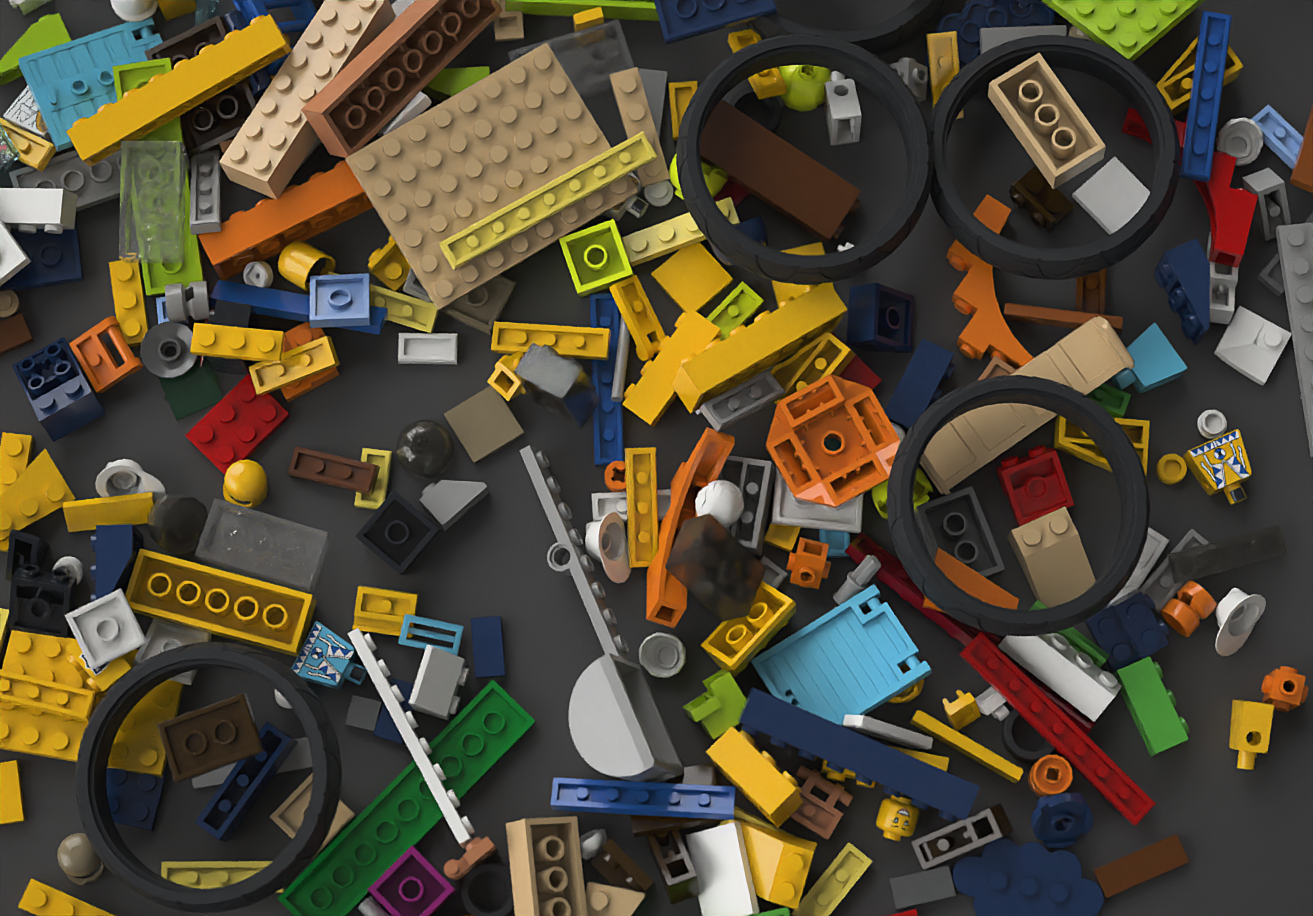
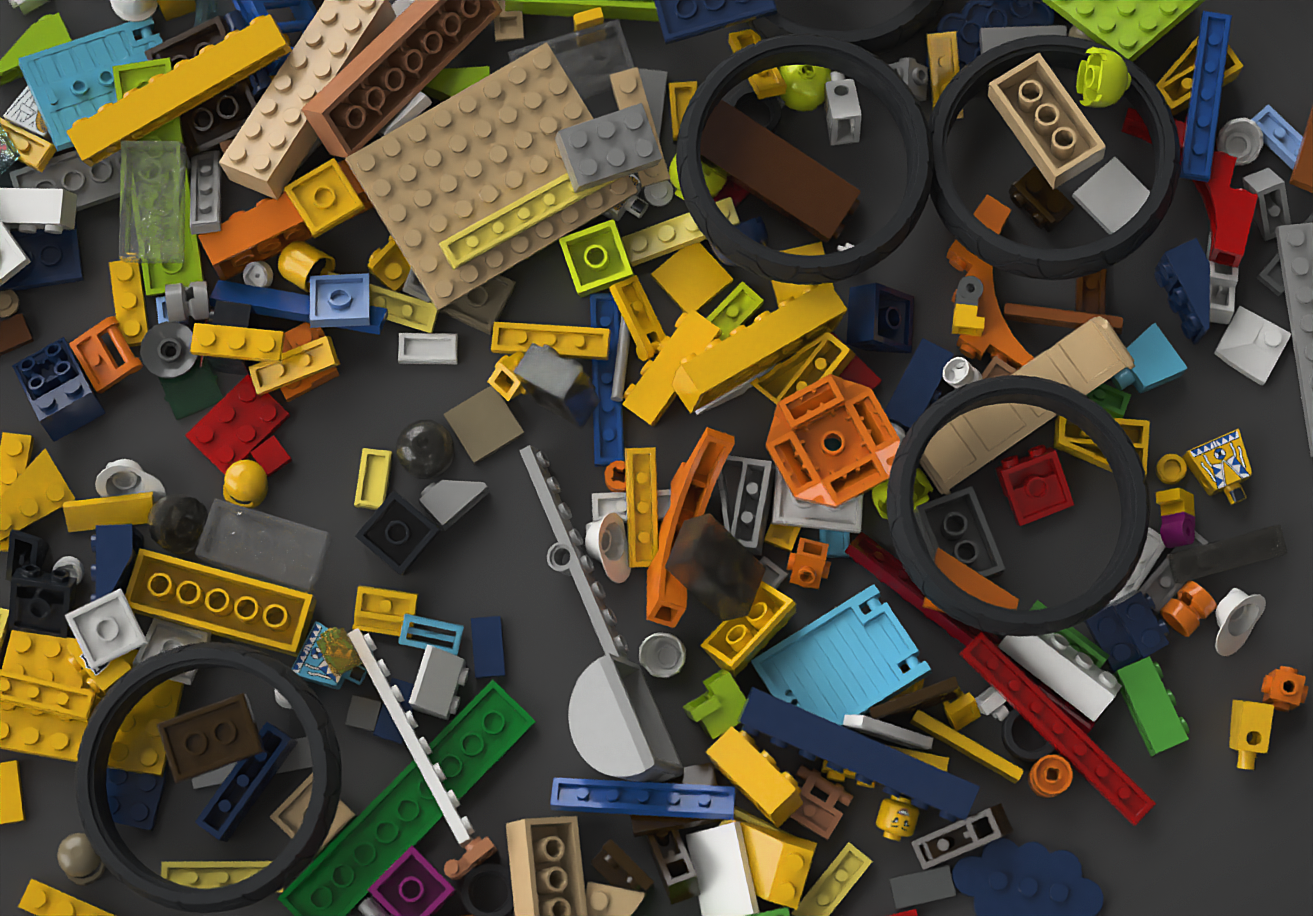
(271, 456): none -> red tile
(324, 197): none -> yellow tile
(333, 470): reddish brown tile -> none
(338, 651): none -> clear yellow brick
(592, 843): white piece -> none
(608, 148): none -> light grey brick
(722, 501): white hair -> none
(742, 400): light grey tile -> none
(858, 579): light grey axle -> none
(917, 700): none -> dark brown tile
(960, 372): none -> white wheel
(965, 307): none -> leg
(1051, 809): dark blue plate -> none
(1052, 558): tan slope -> none
(1102, 78): none -> neon yellow cylinder
(1140, 866): reddish brown tile -> none
(1176, 517): none -> leg
(1211, 424): white plate -> none

